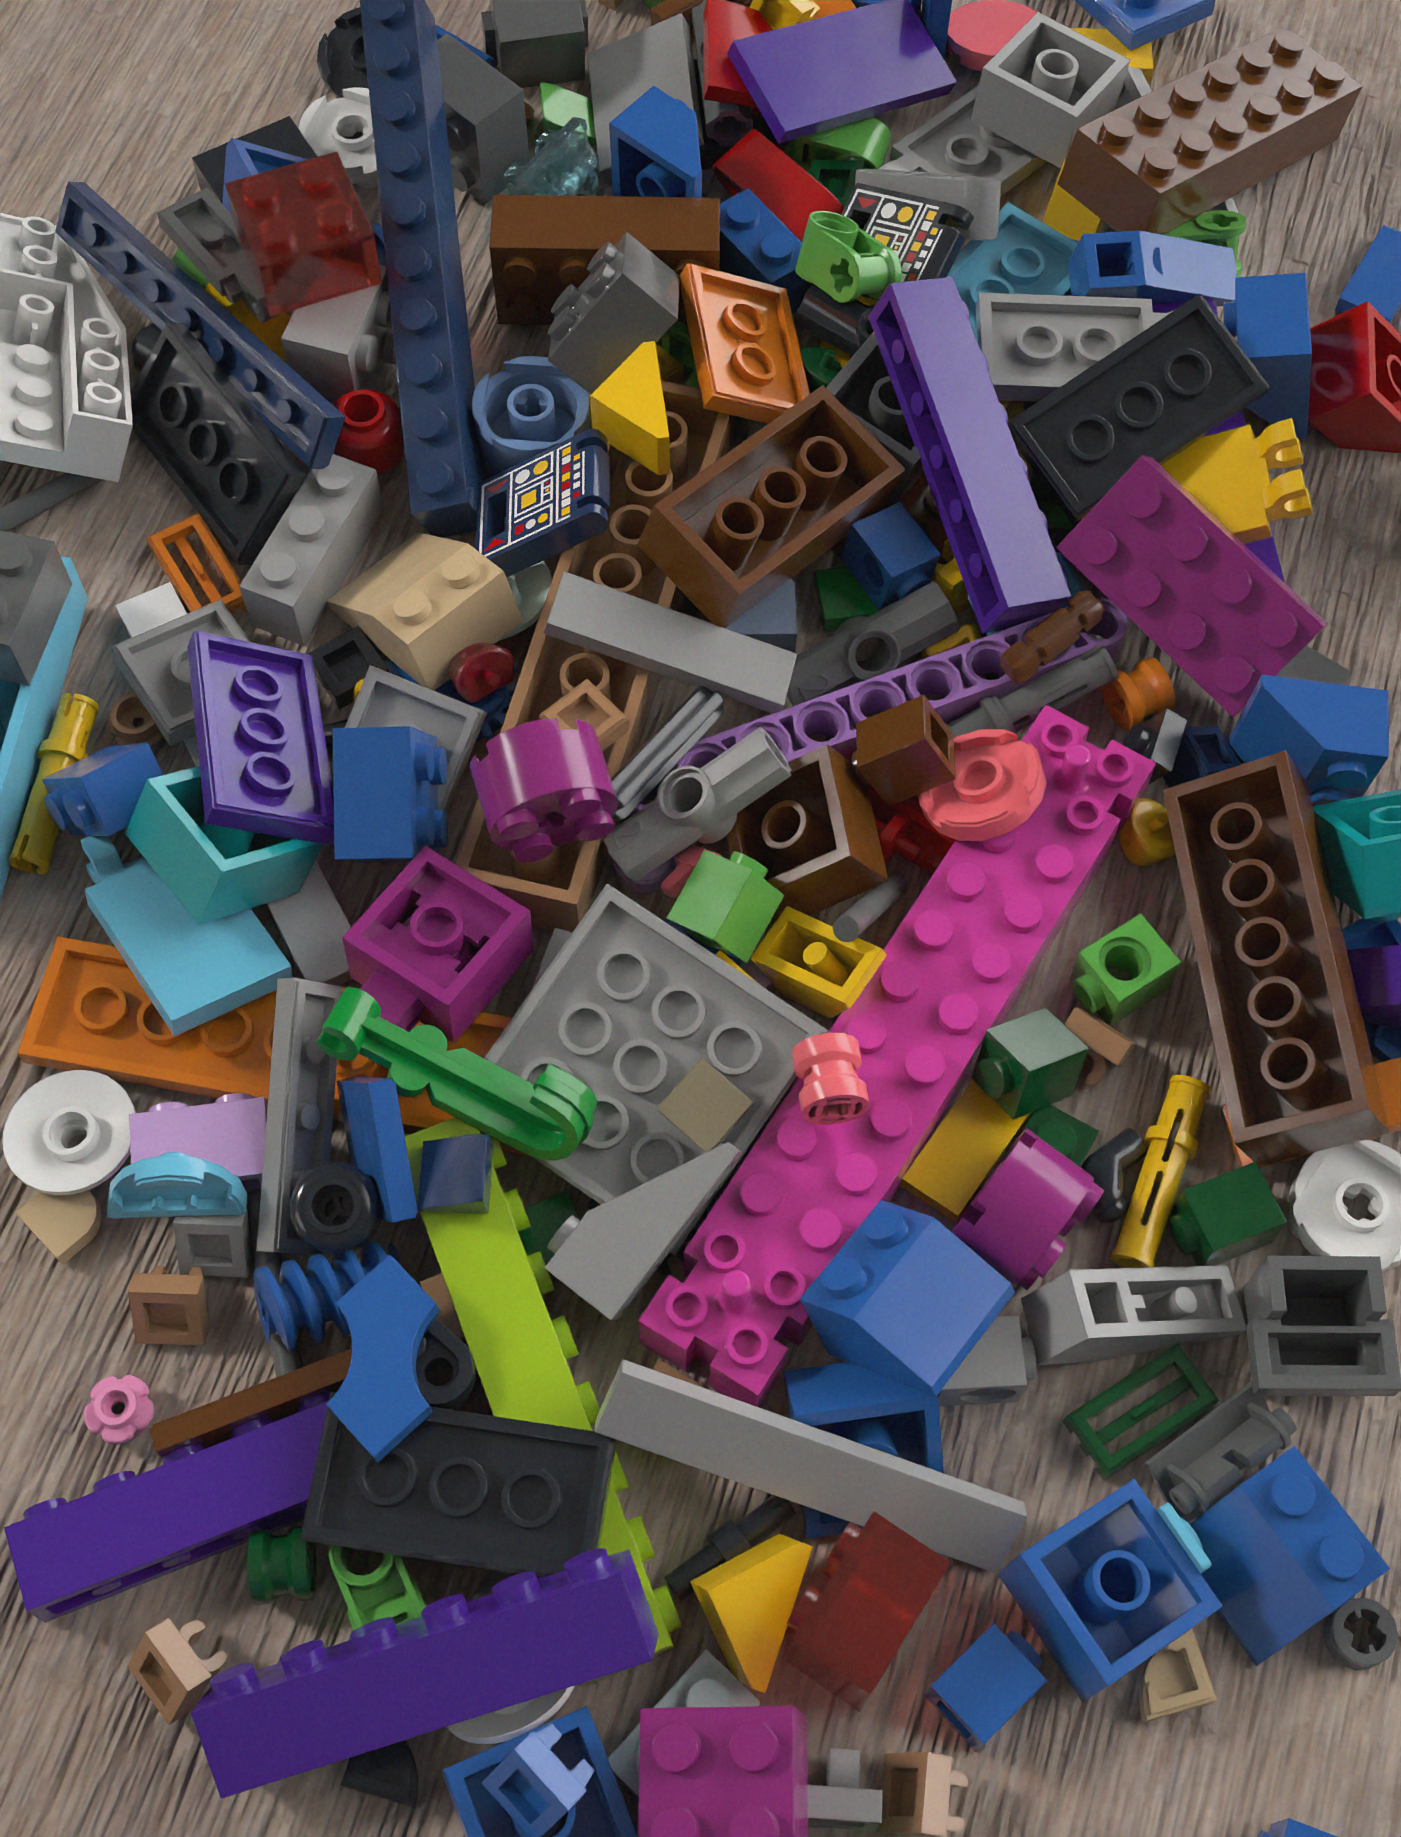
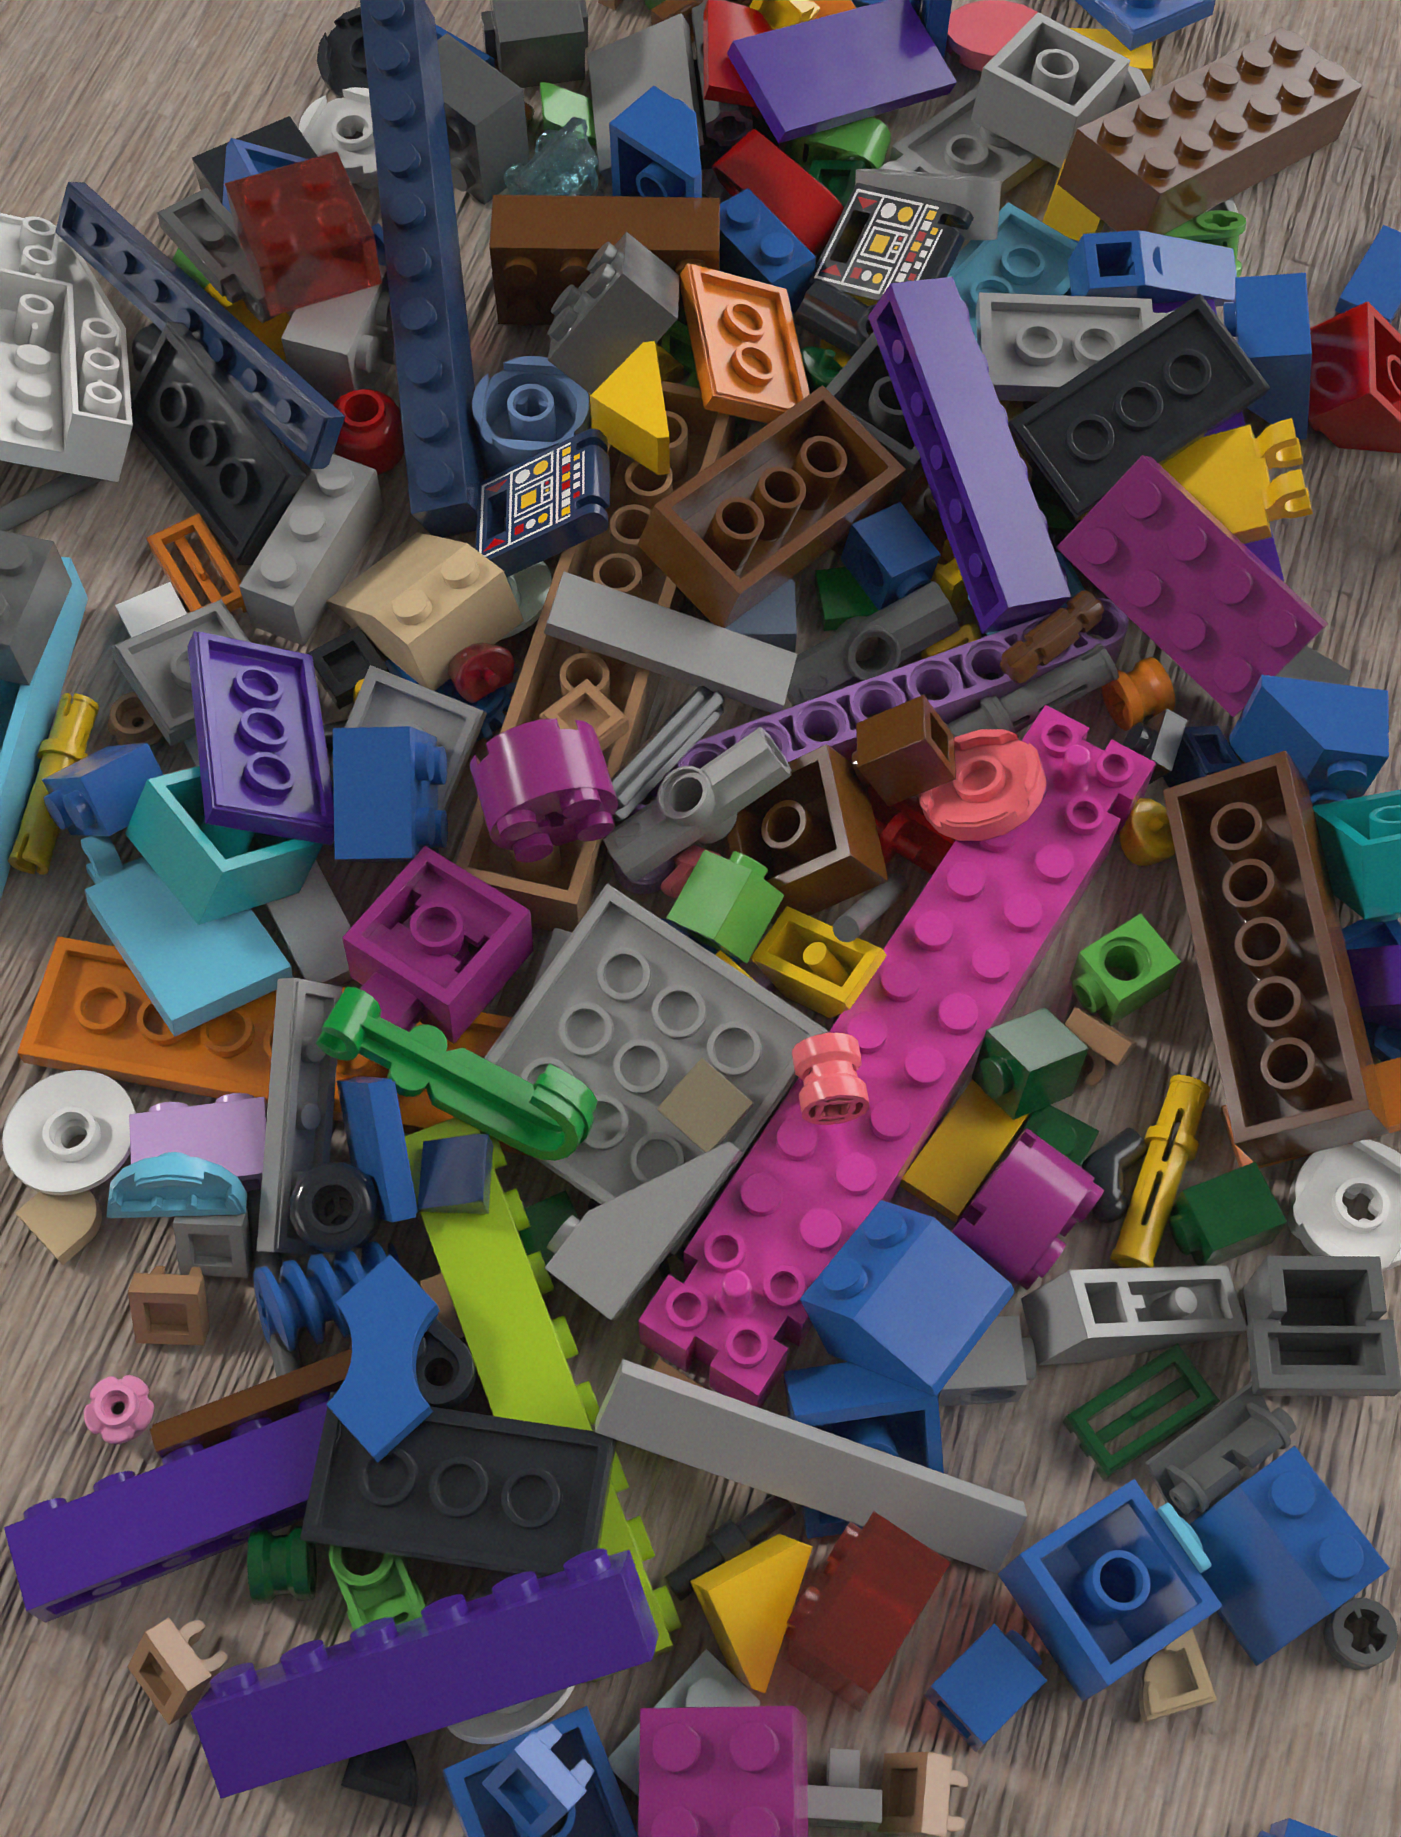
(845, 258): bright green piece -> none

